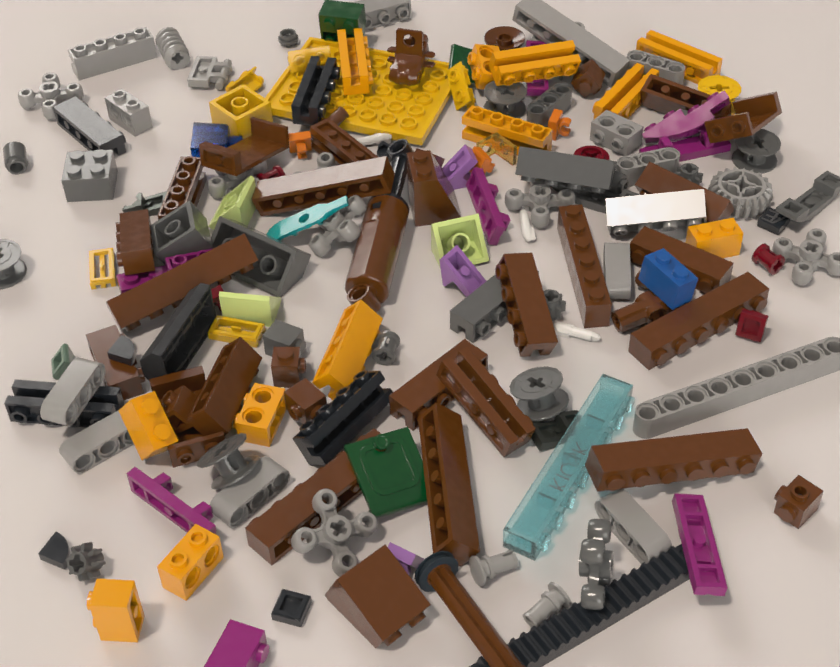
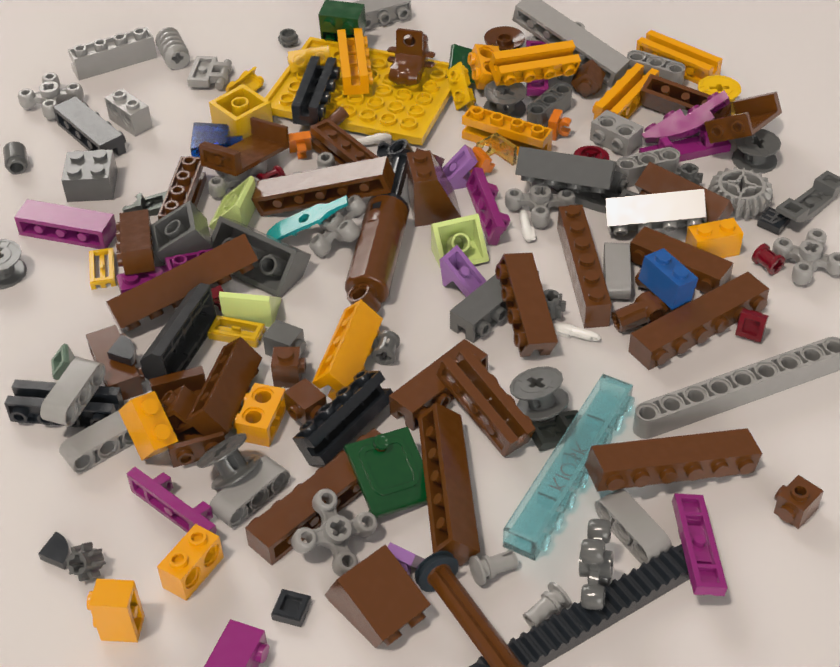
(66, 224): none -> brick

